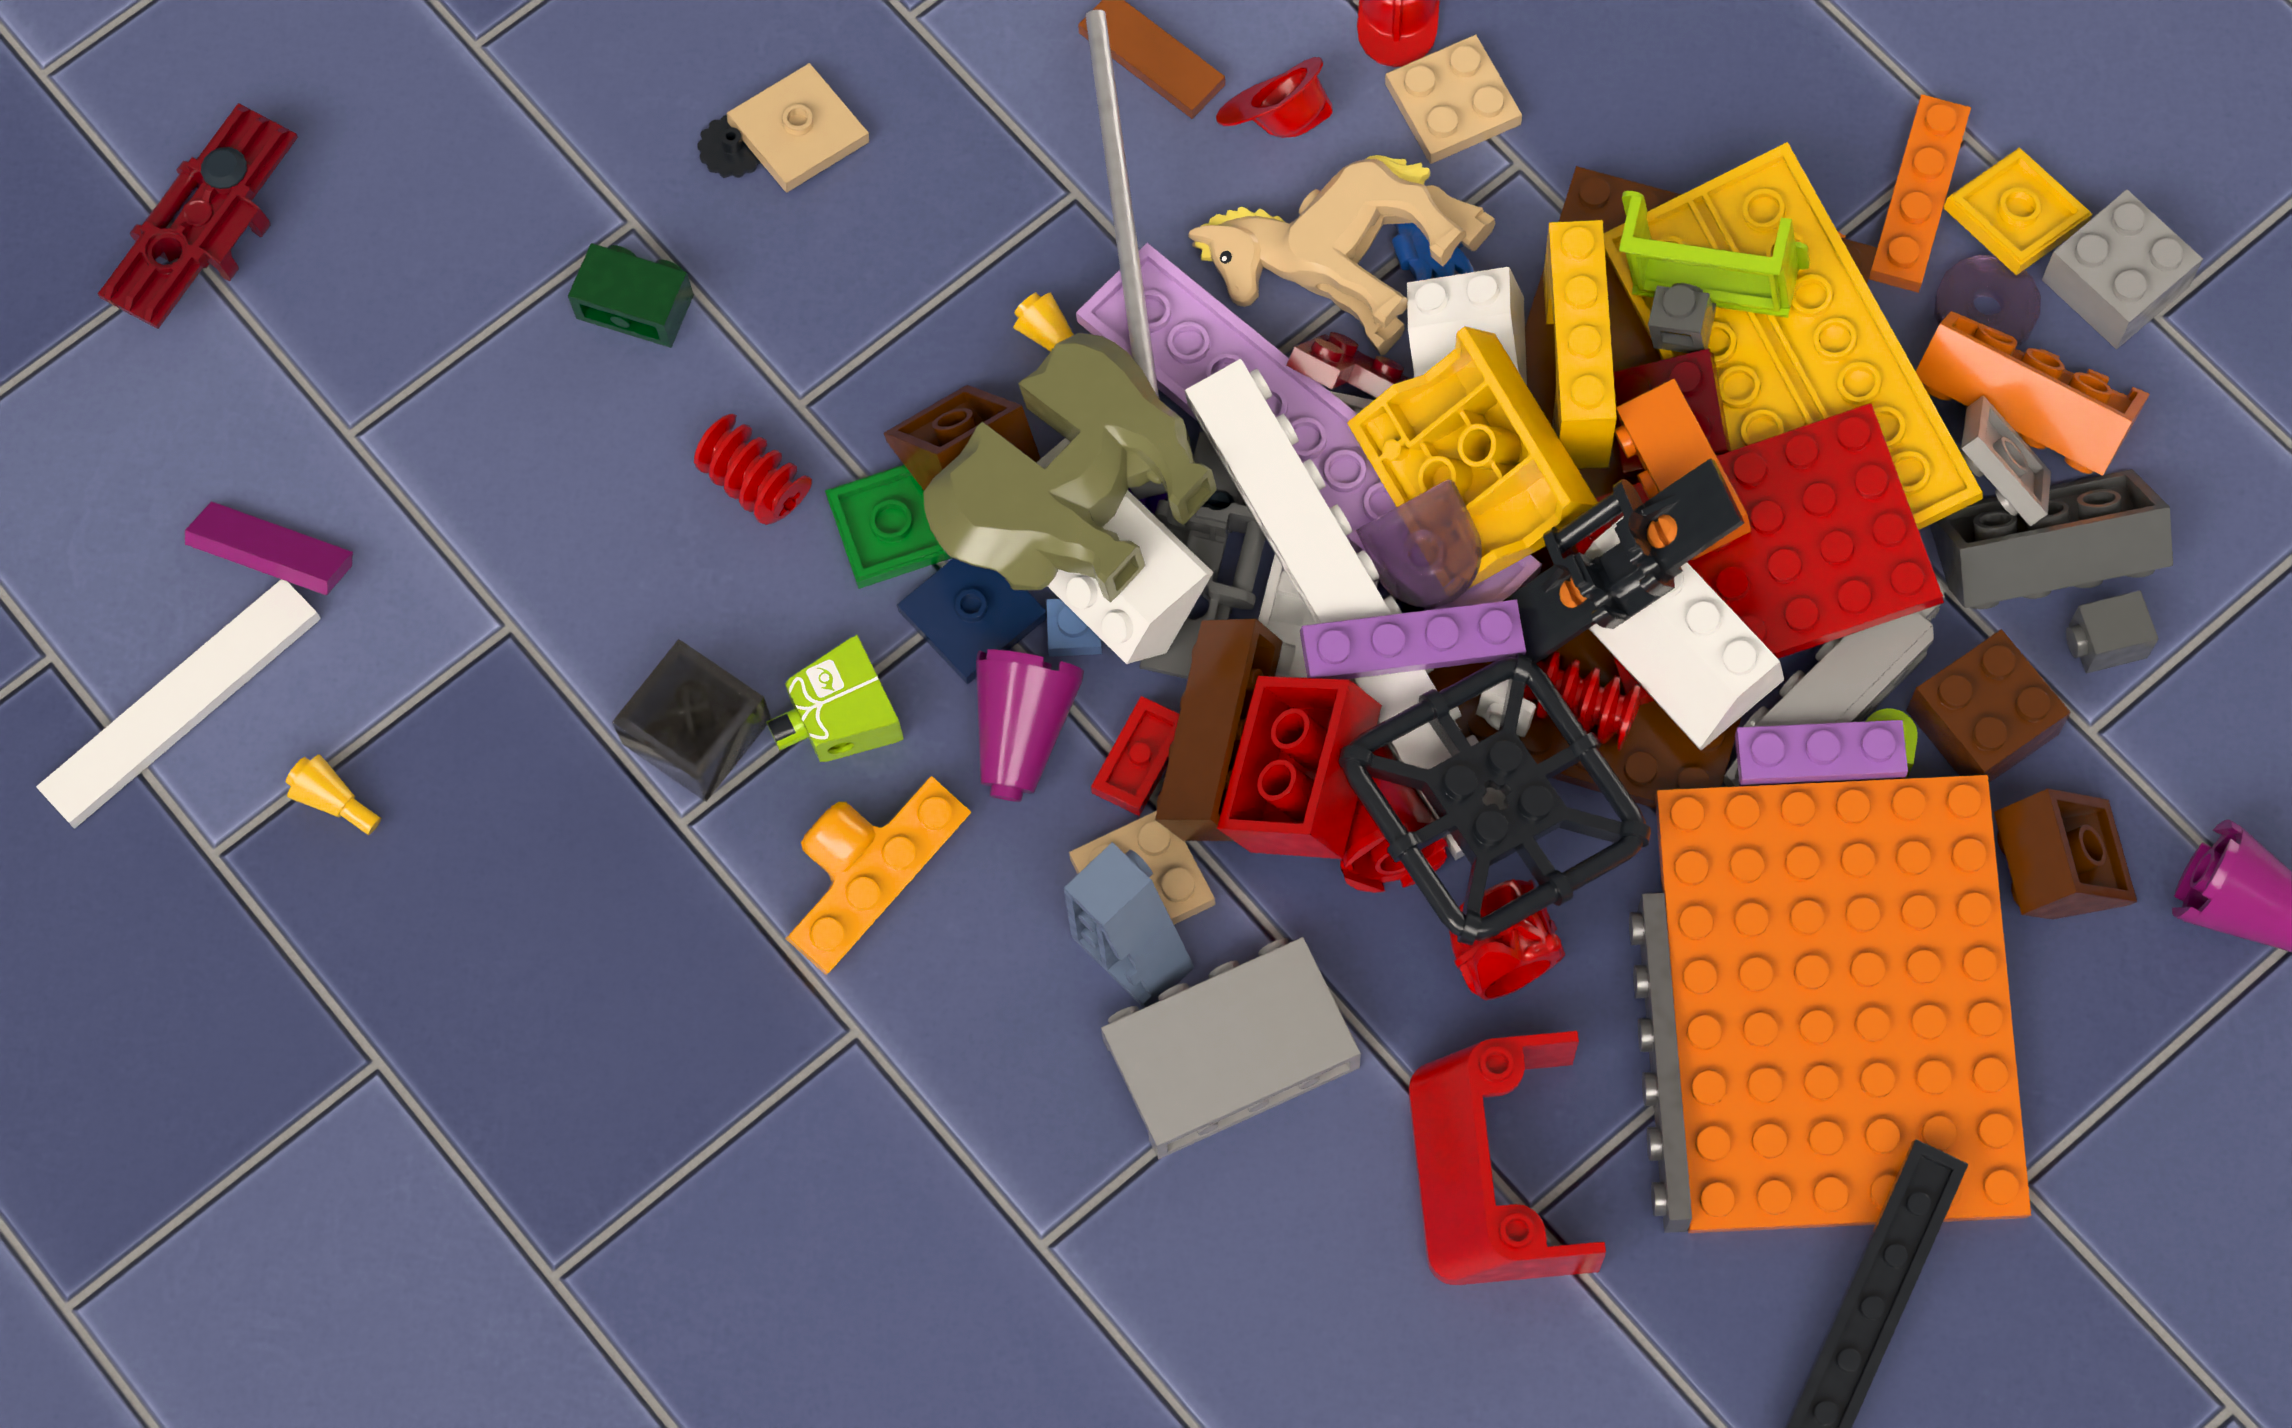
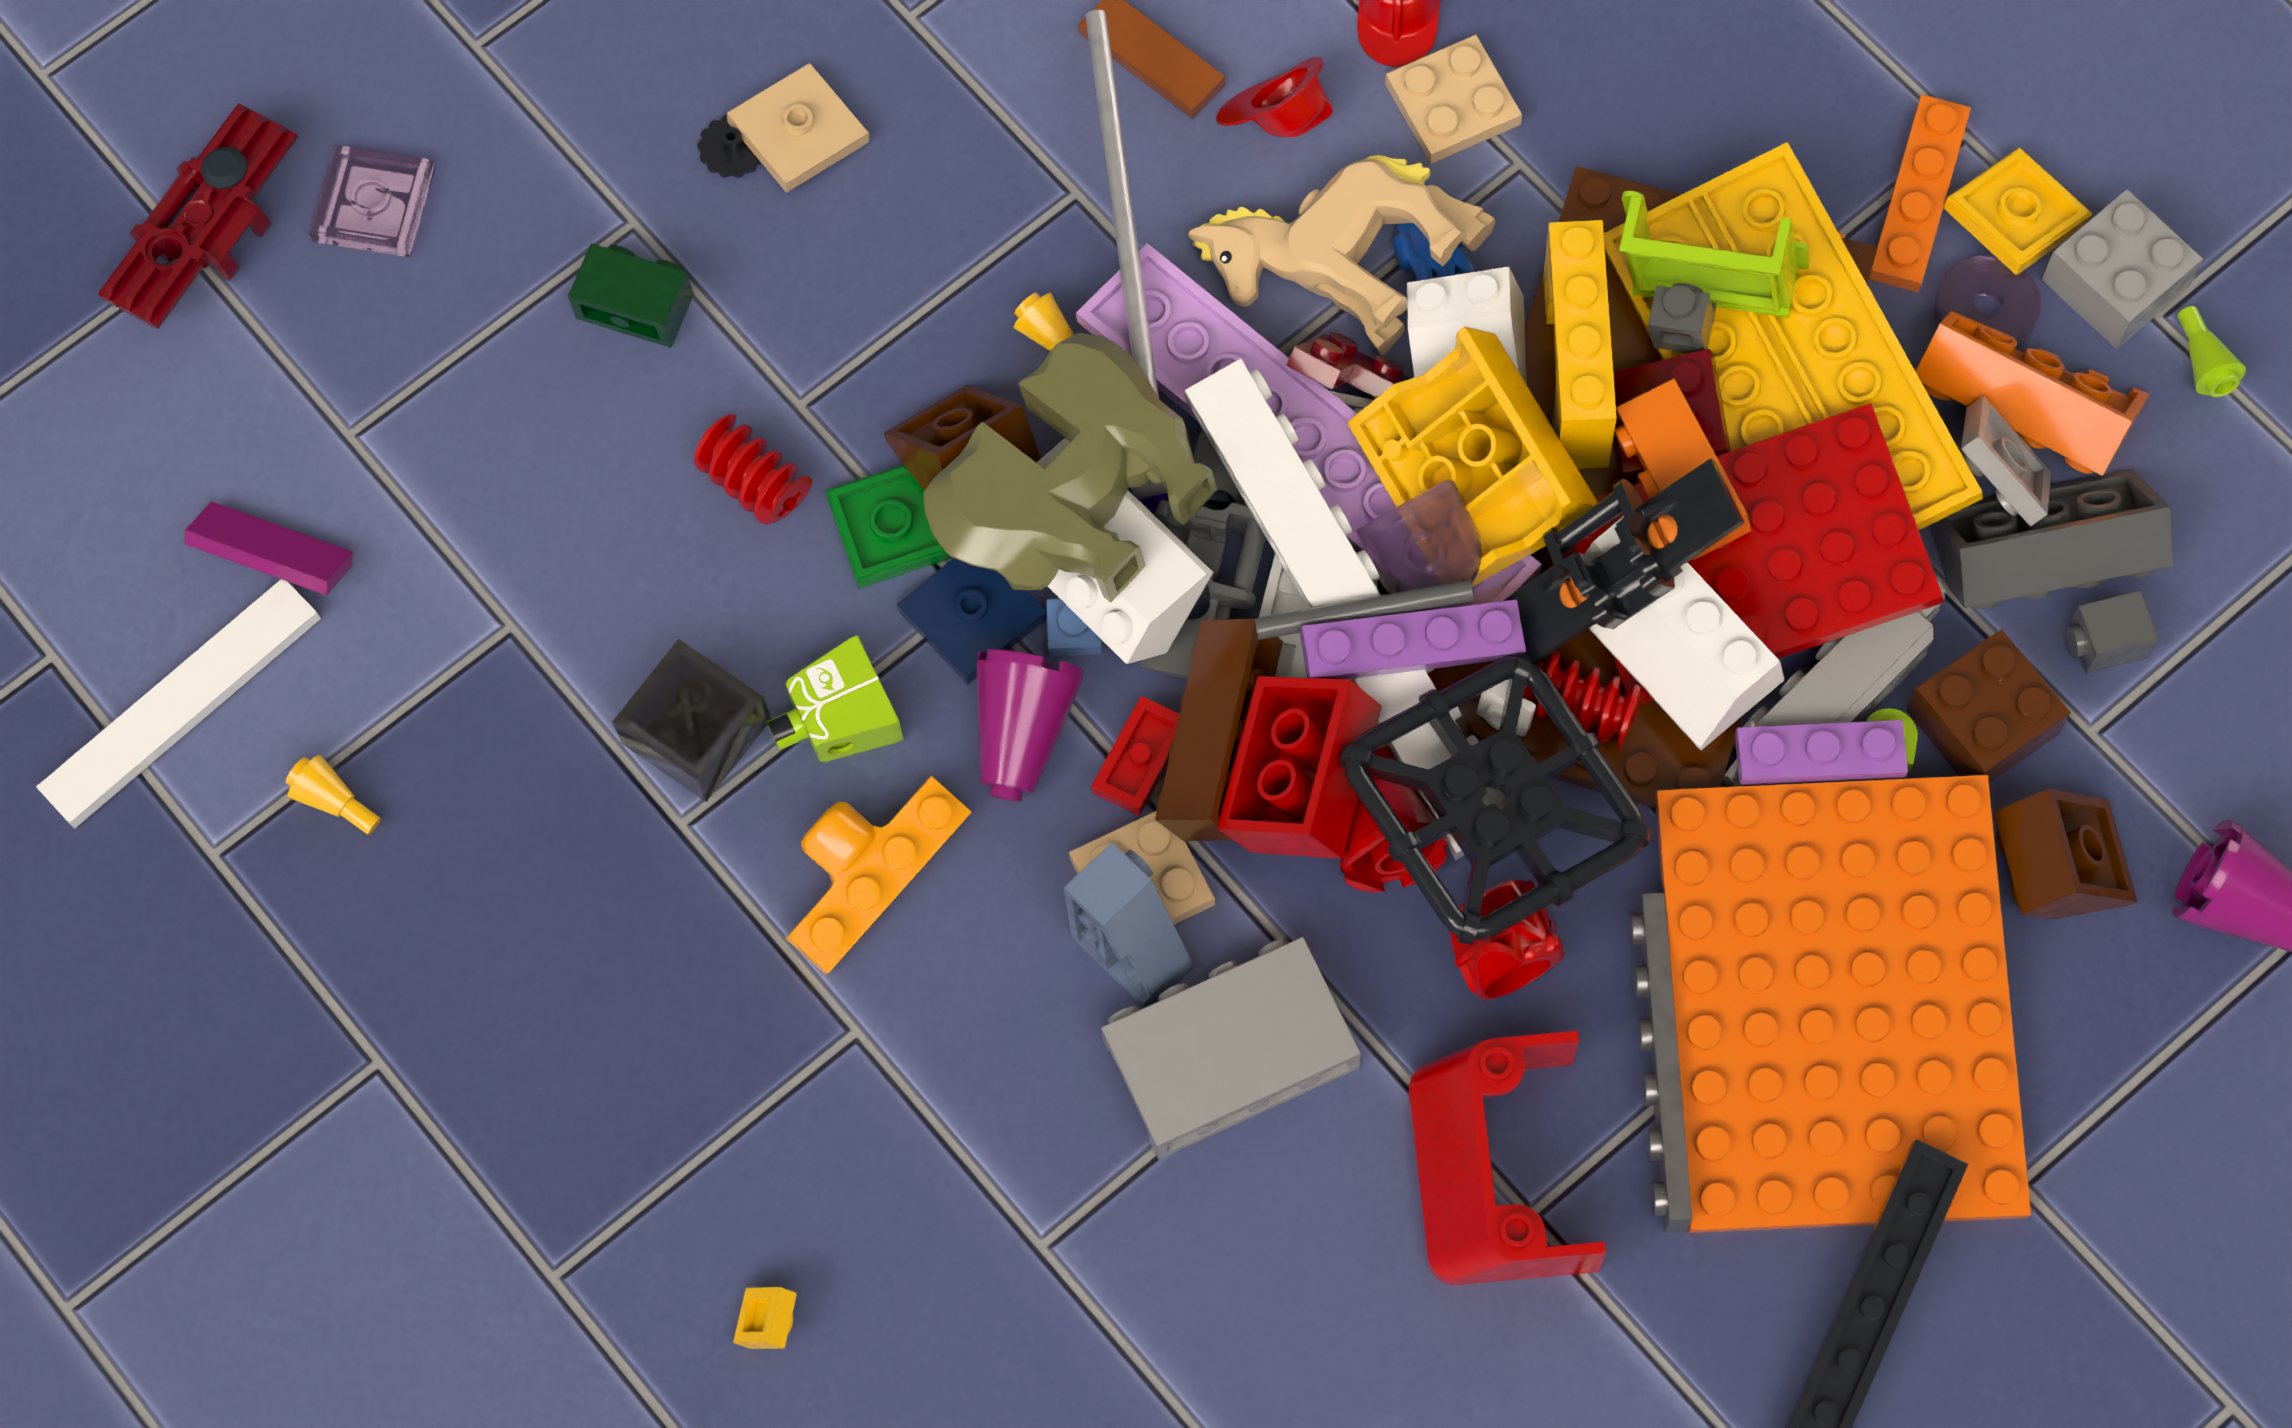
(372, 200): none -> clear purple tile
(765, 1318): none -> yellow plate
(1375, 606): none -> dark grey bar
(2213, 364): none -> lime cone

